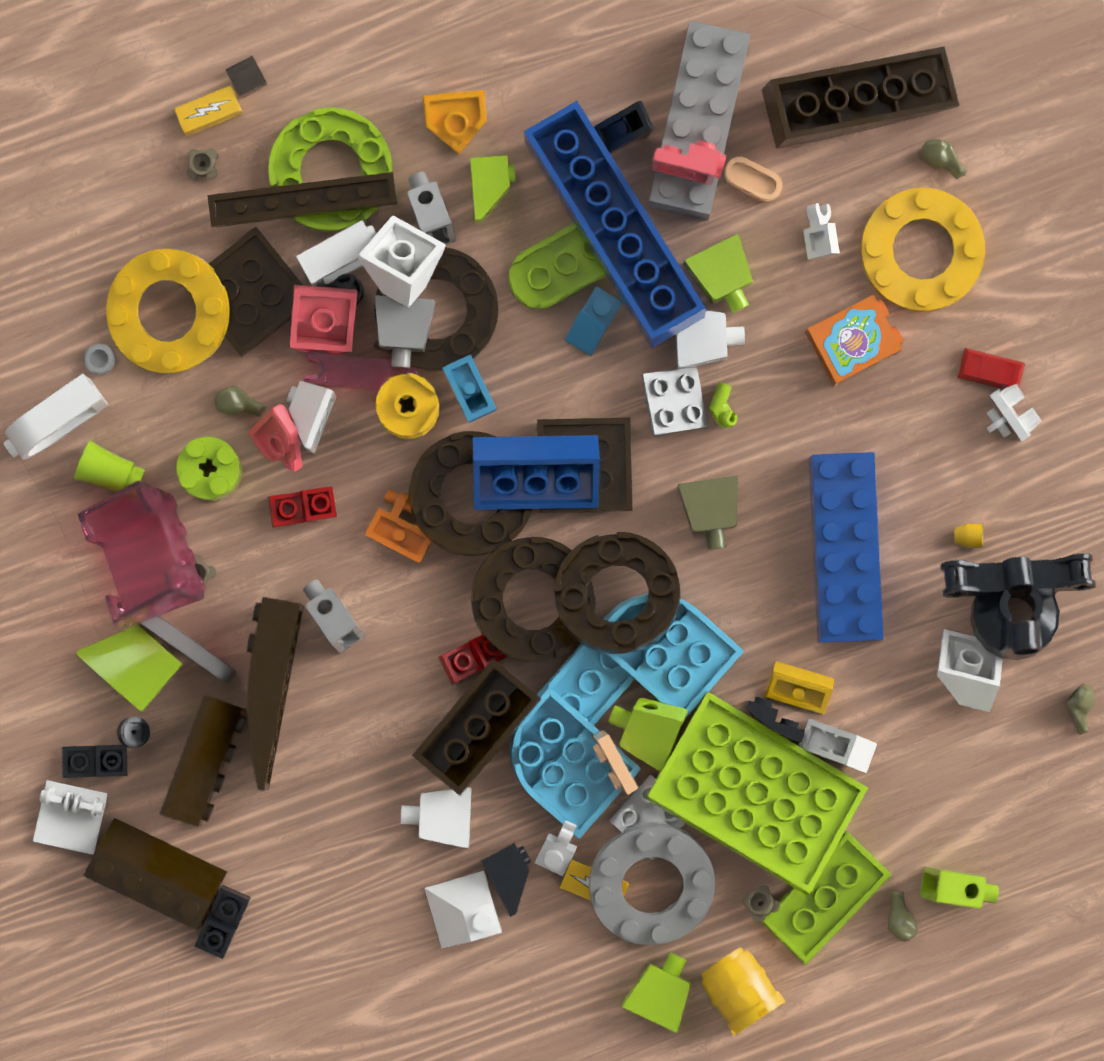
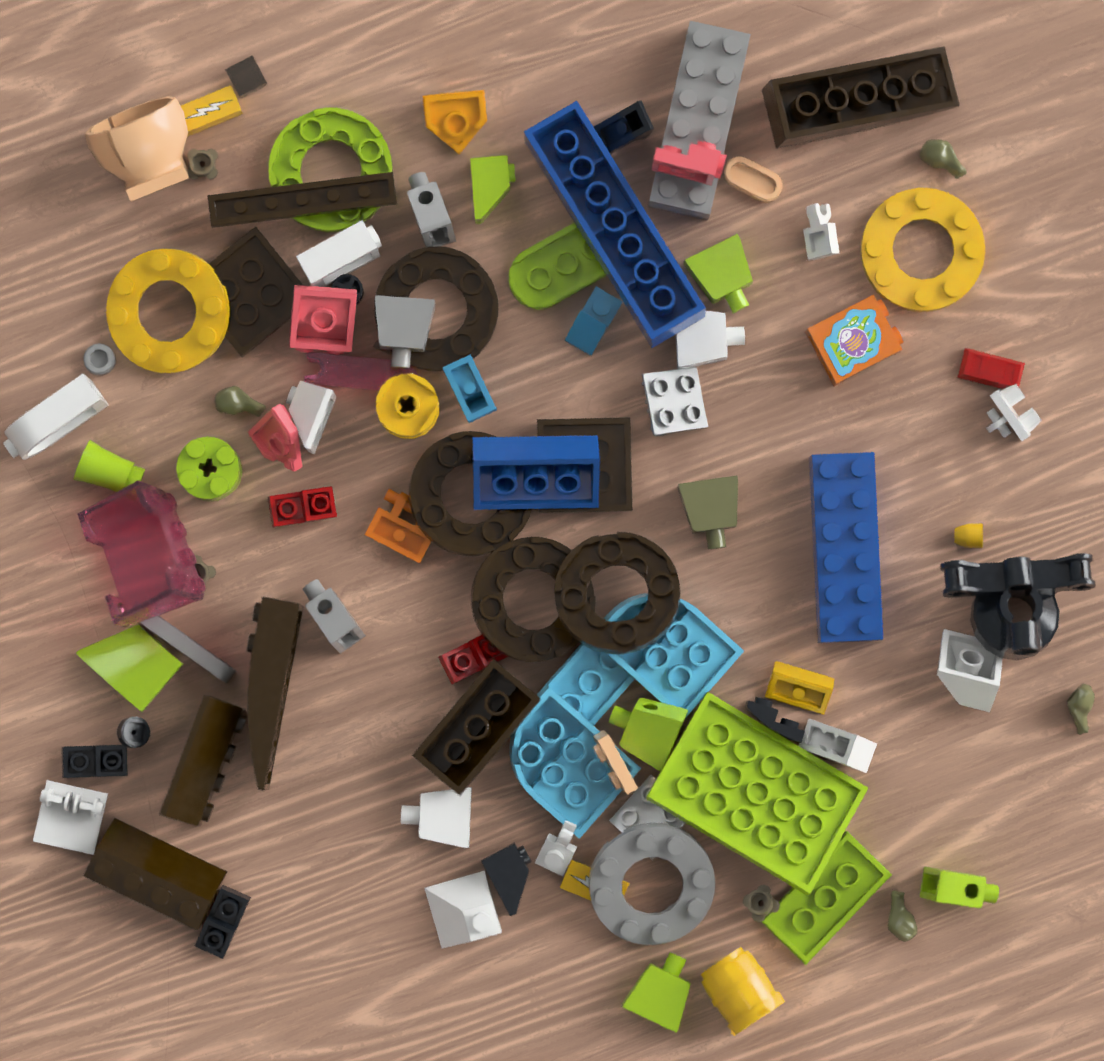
(142, 146): none -> light nougat plate
(401, 260): white slope -> none
(719, 407): lime arm -> none

